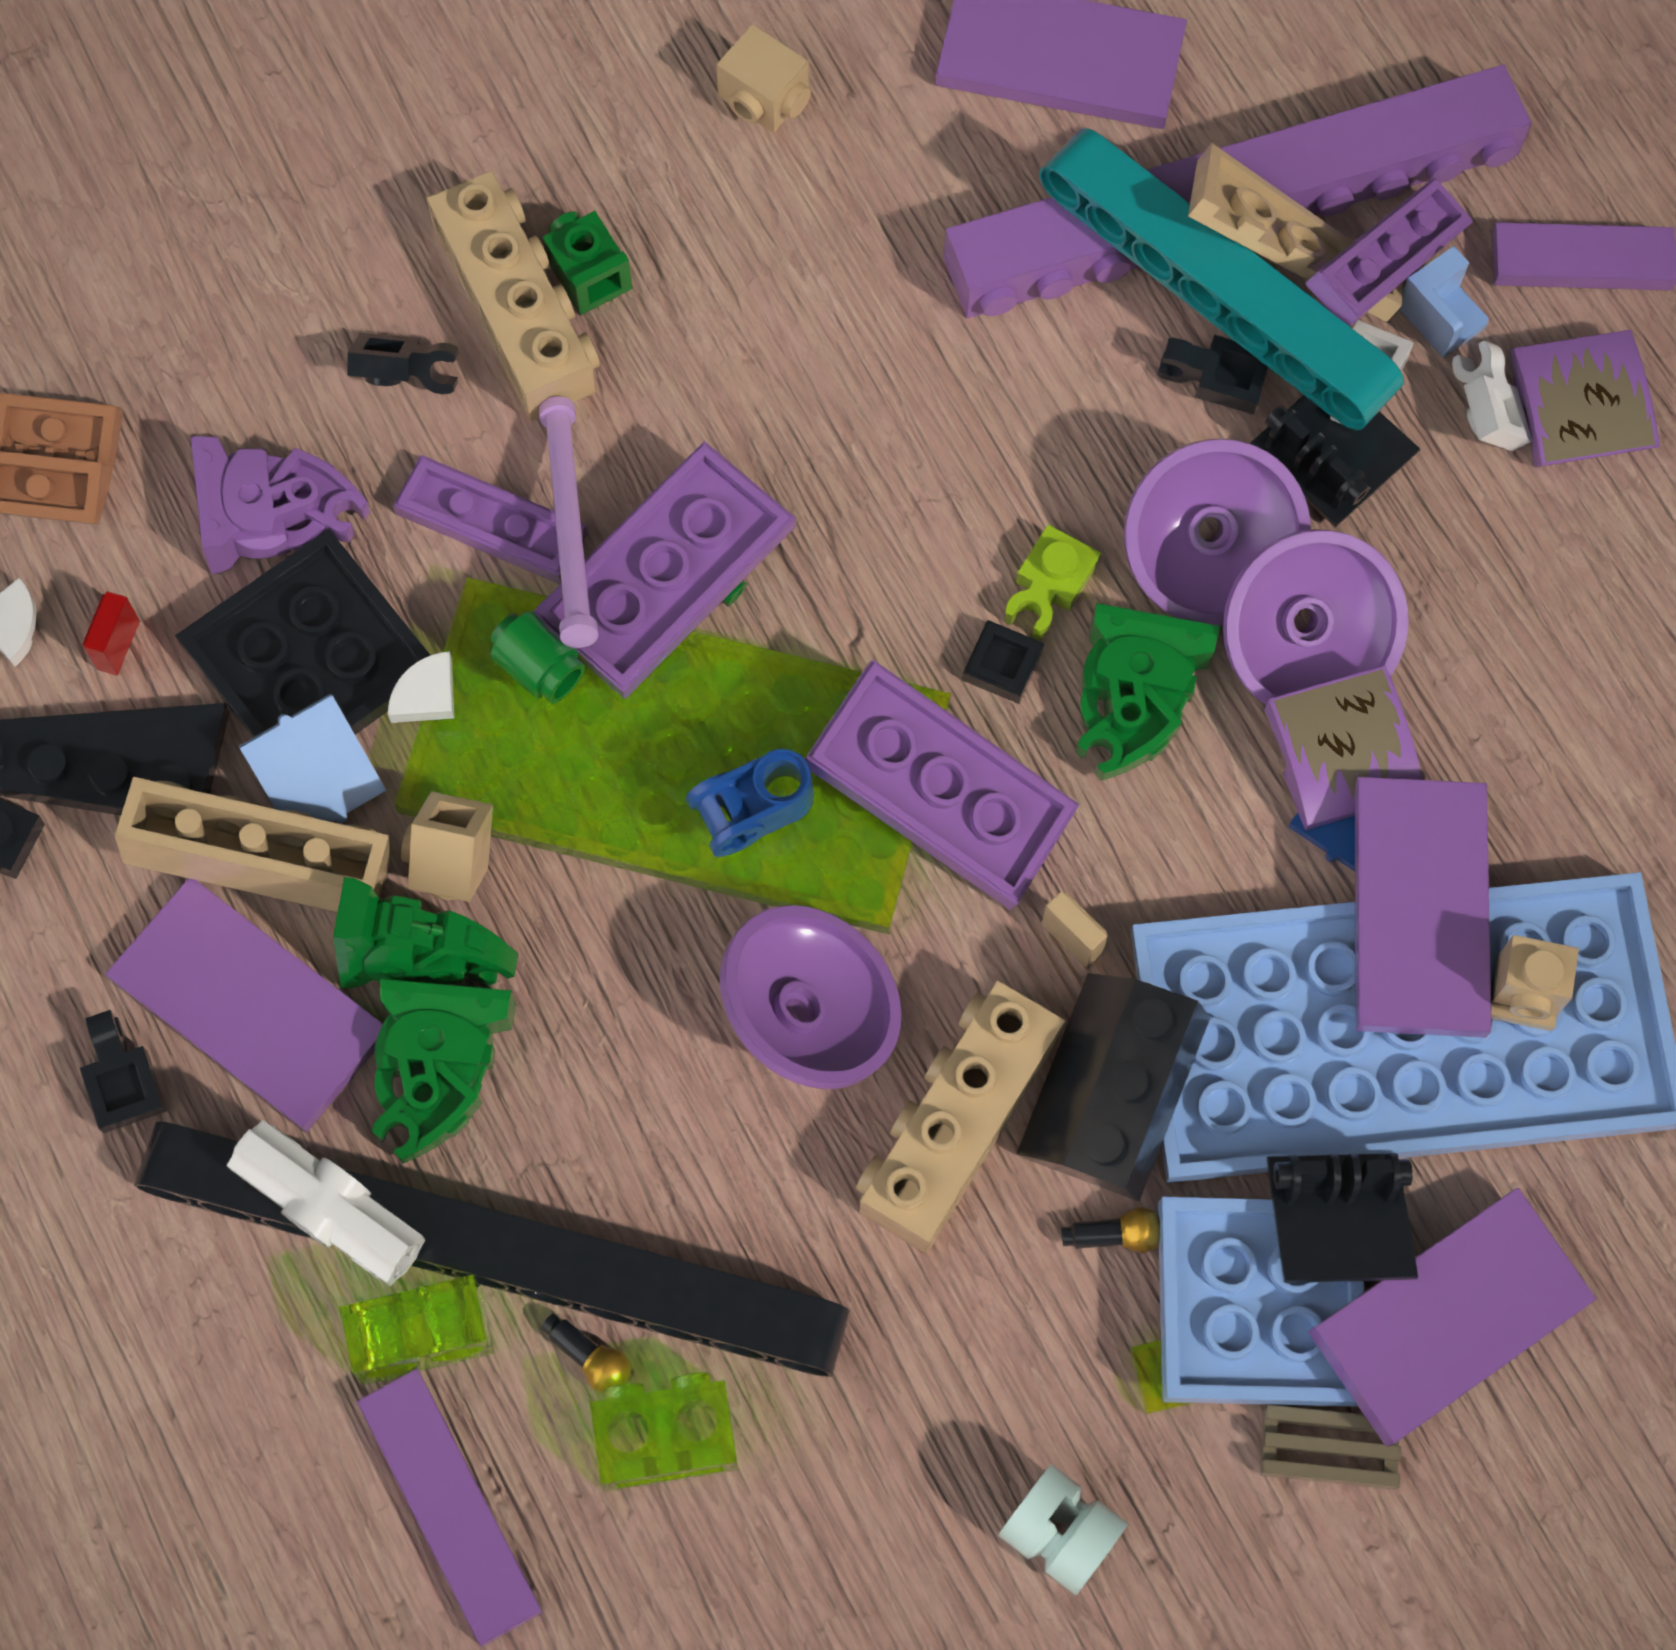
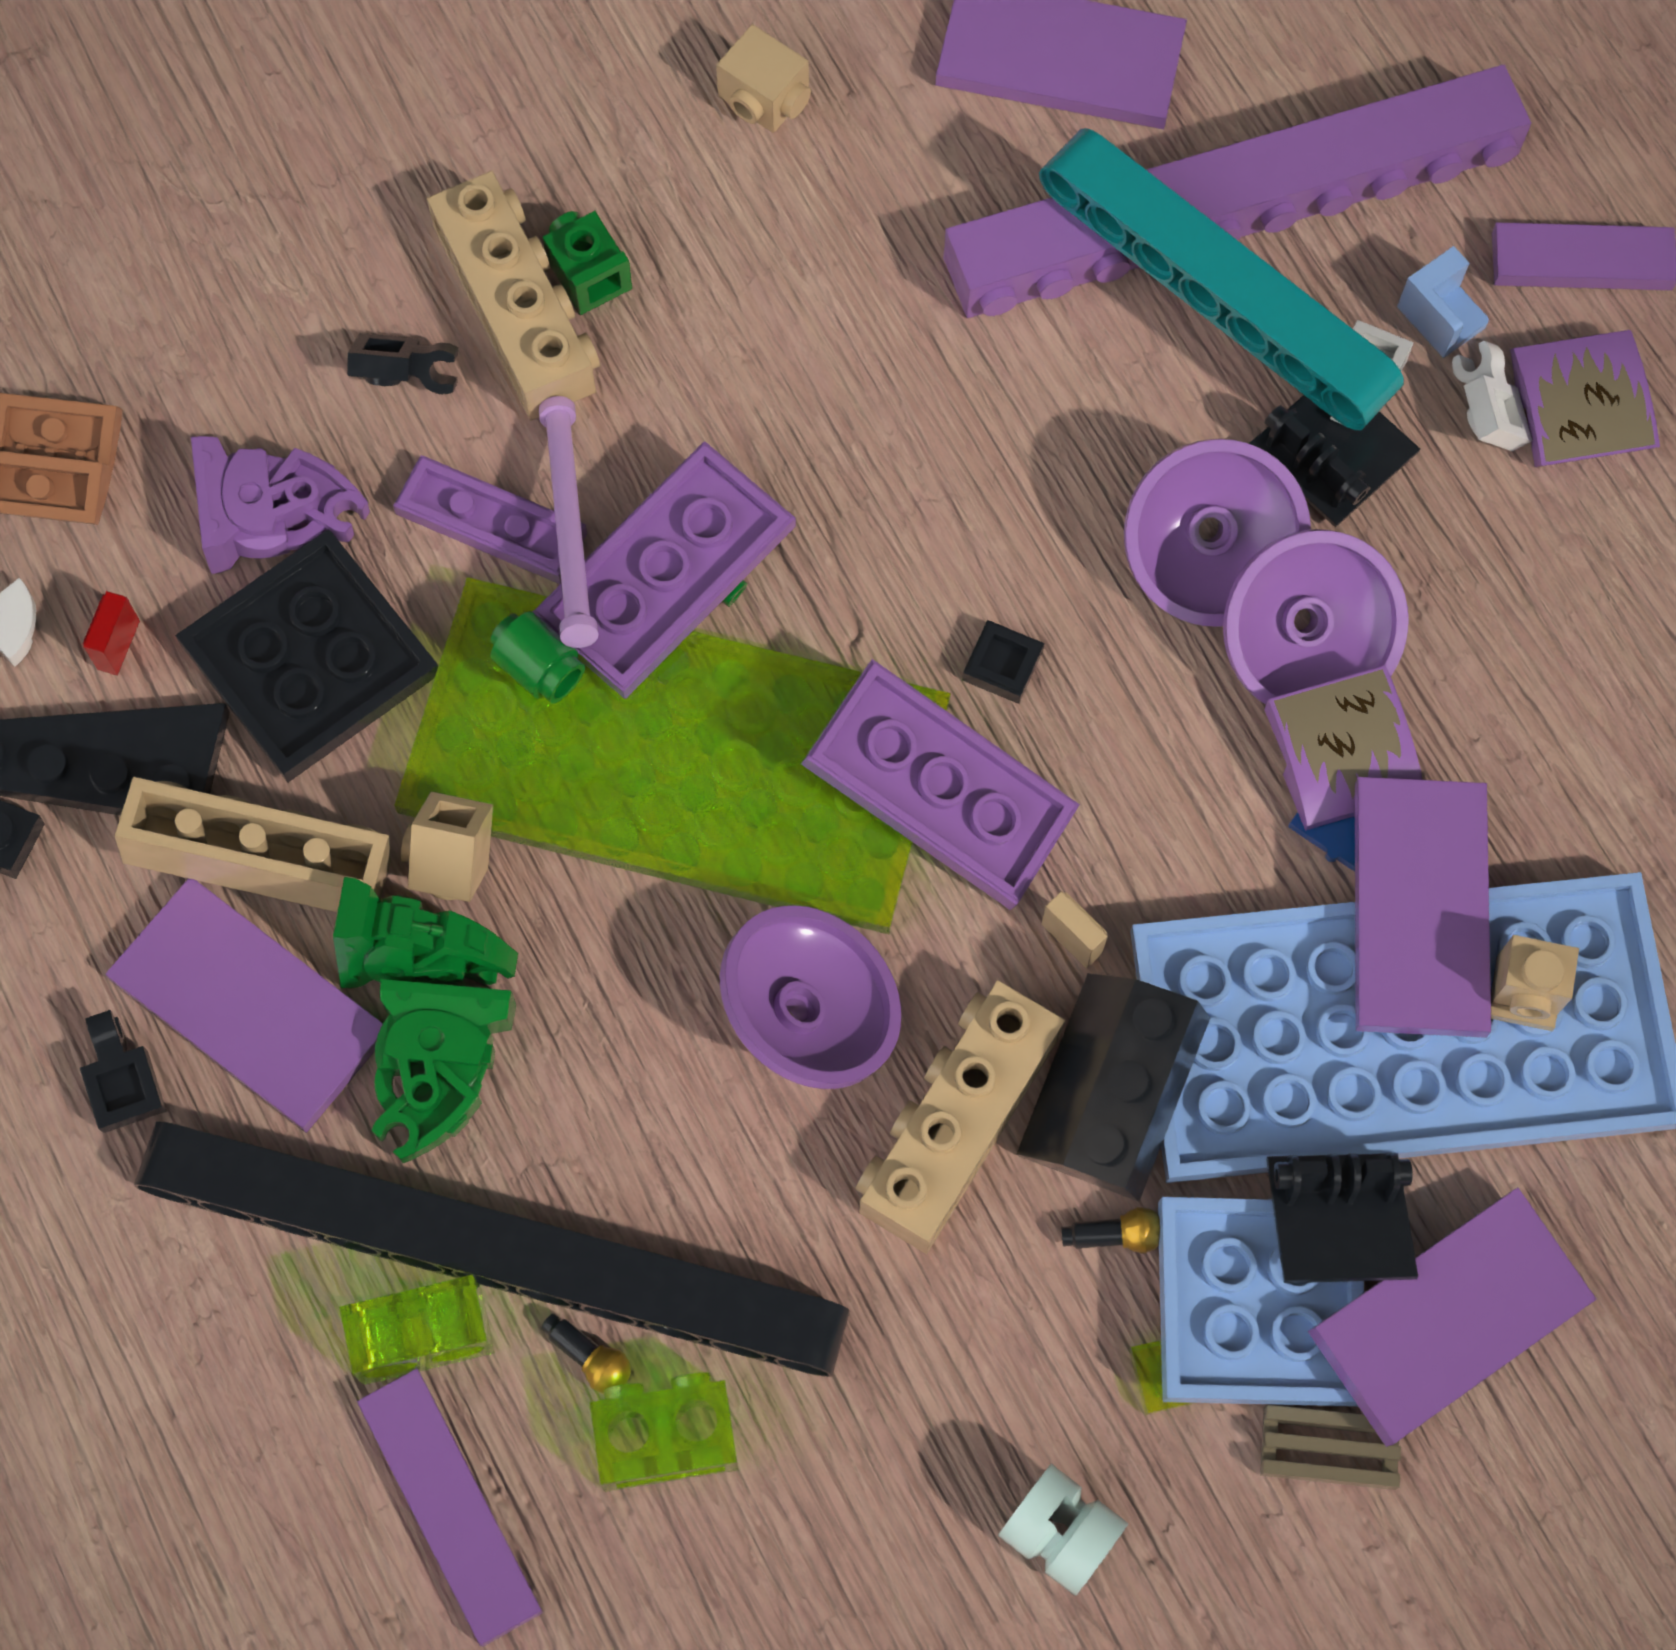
(313, 763): light blue piece -> none
(326, 1202): white piece -> none
(424, 691): white tile -> none
(748, 803): blue piece -> none
(1053, 575): lime plate -> none
(1144, 677): green piece -> none
(1224, 372): black plate -> none
(1268, 221): tan wing -> none
(1389, 252): medium lavender tile -> none

